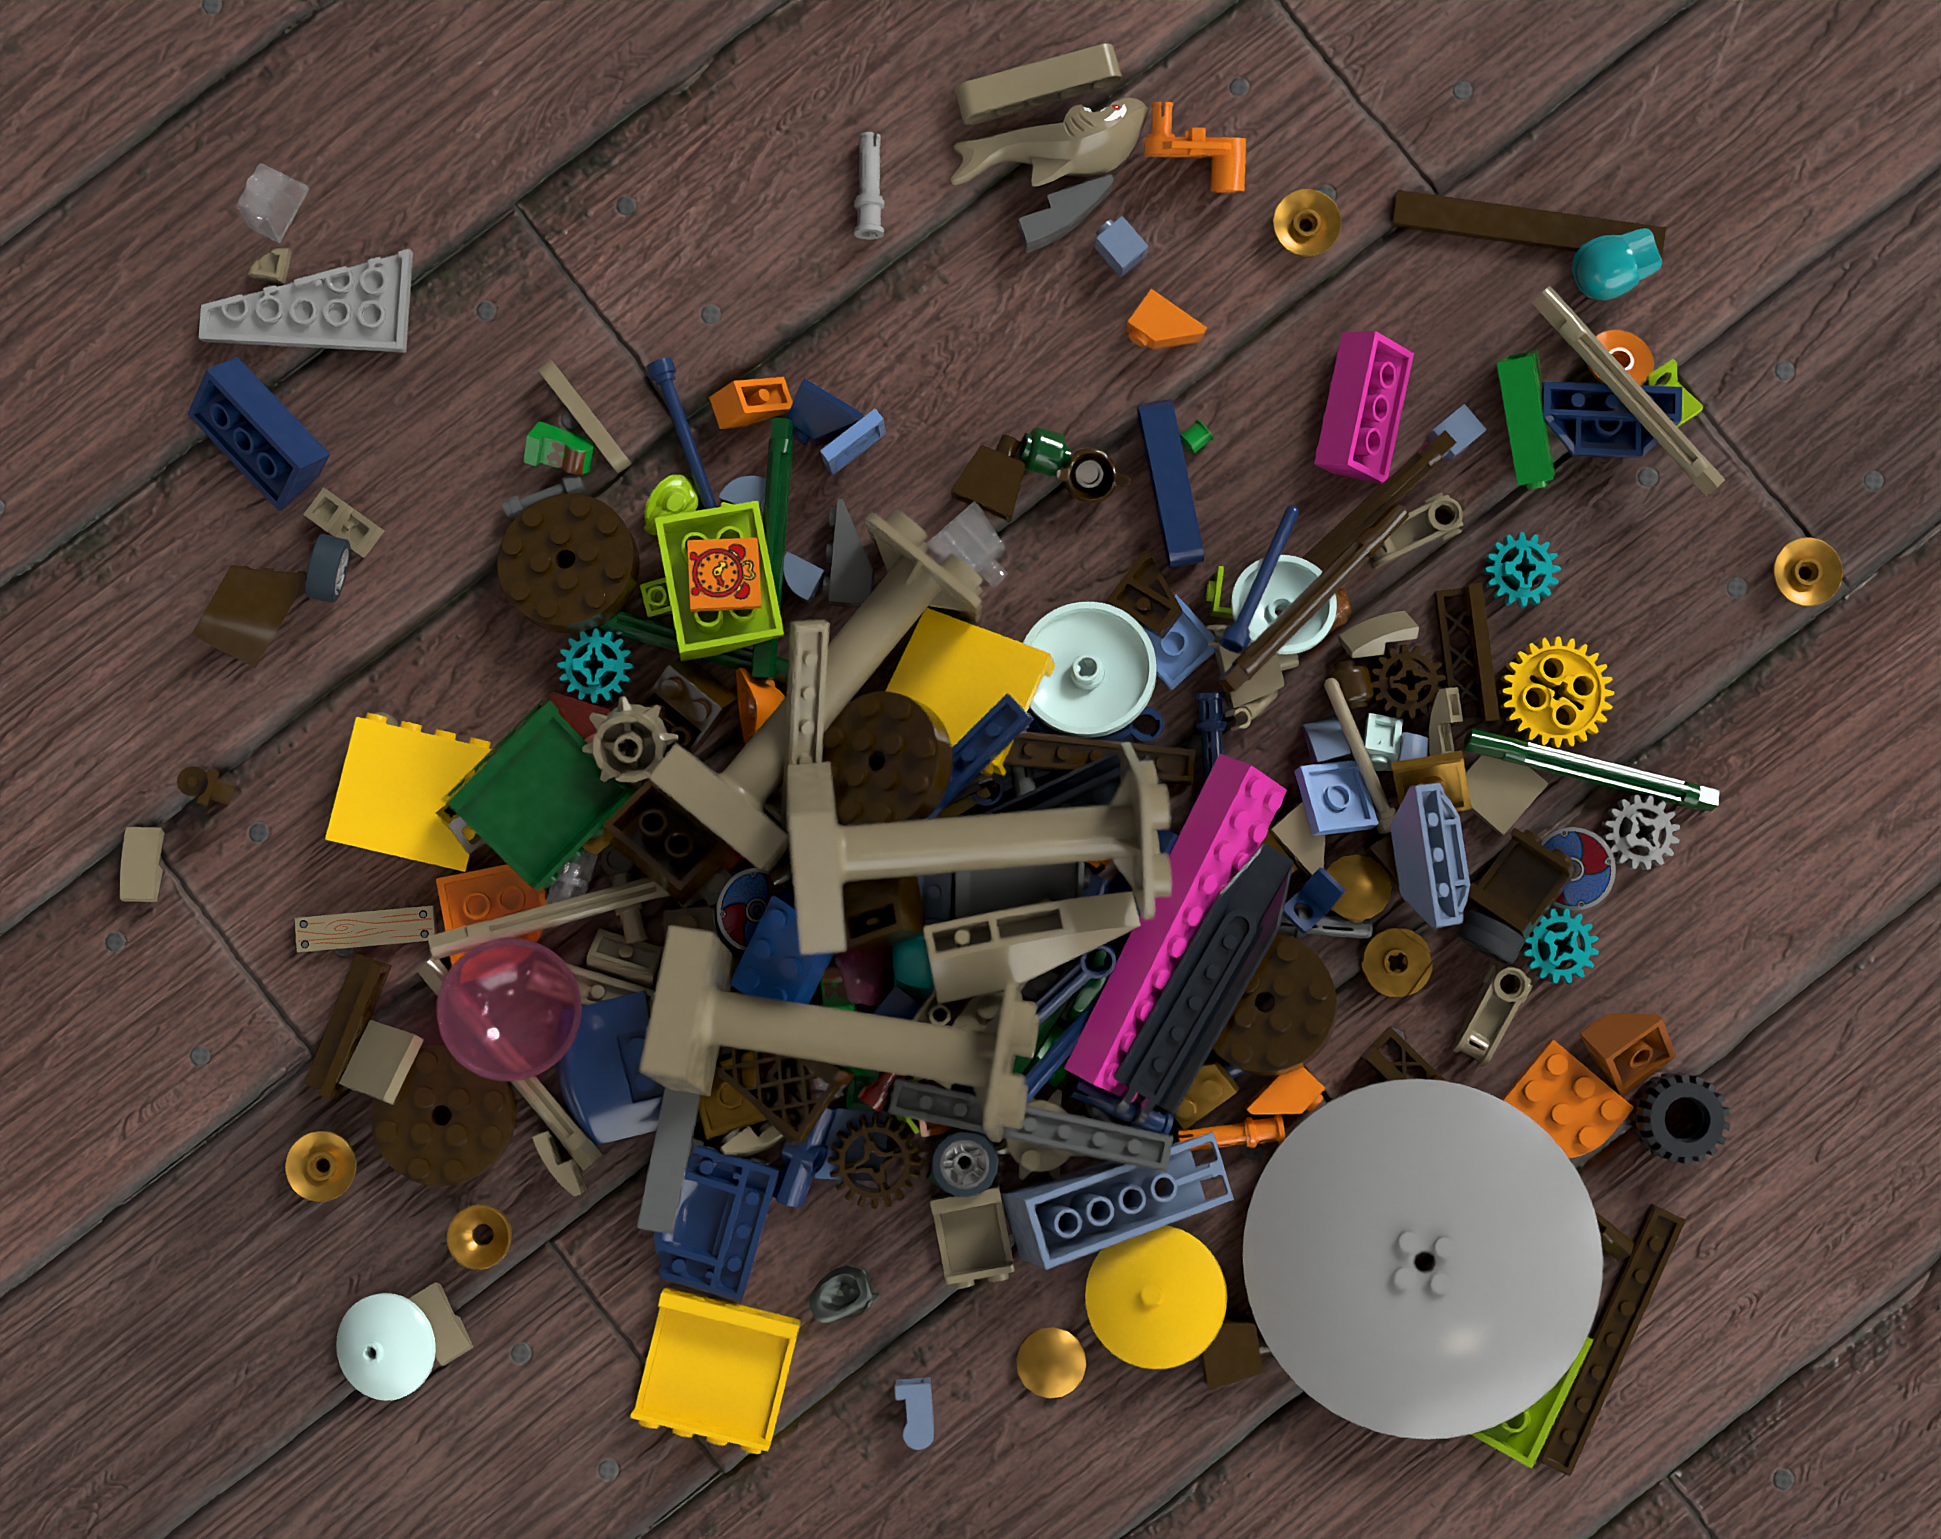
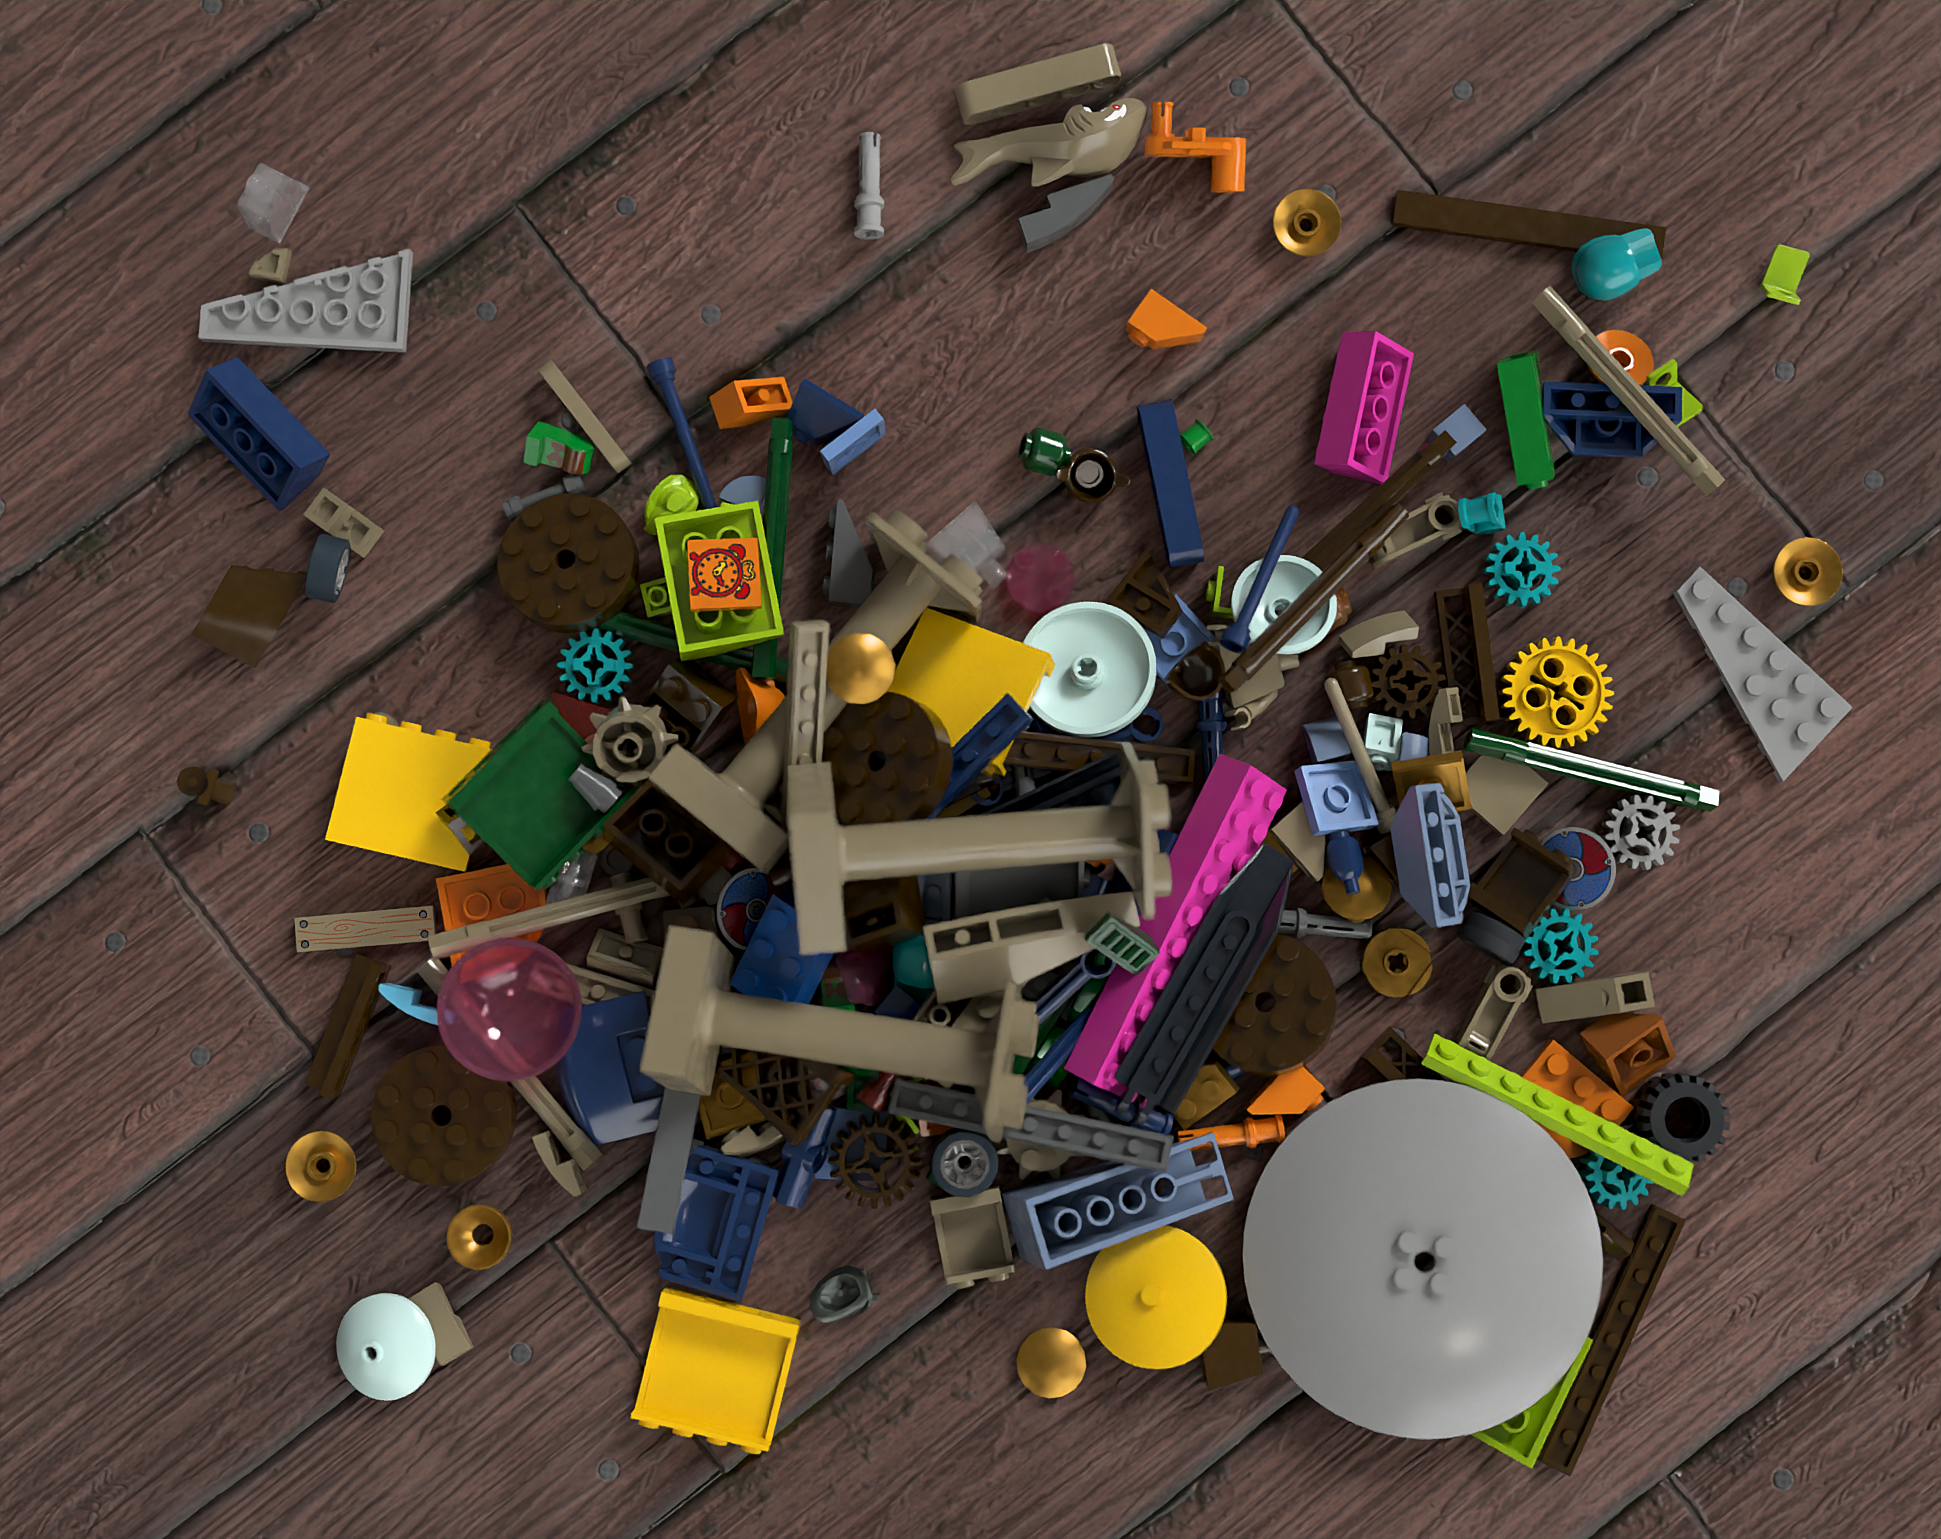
(140, 864): dark tan slope -> none
(381, 1061): dark tan tile -> none
(408, 1001): none -> medium azure slope
(595, 788): none -> dark grey cone
(802, 577): sand blue brick -> none
(859, 668): none -> pearl gold dish
(919, 1406): sand blue leg -> none
(992, 479): dark brown torso -> none
(1040, 578): none -> clear pink dish
(1120, 245): sand blue brick -> none
(1125, 945): none -> dark green slope
(1197, 674): none -> dark brown helmet
(1318, 896): dark blue bracket -> none
(1345, 860): none -> dark blue plant
(1482, 514): none -> teal piece
(1560, 1115): none -> lime plate
(1595, 997): none -> dark tan slope
(1622, 1183): none -> teal gear
(1768, 683): none -> light grey wing
(1784, 273): none -> lime bracket

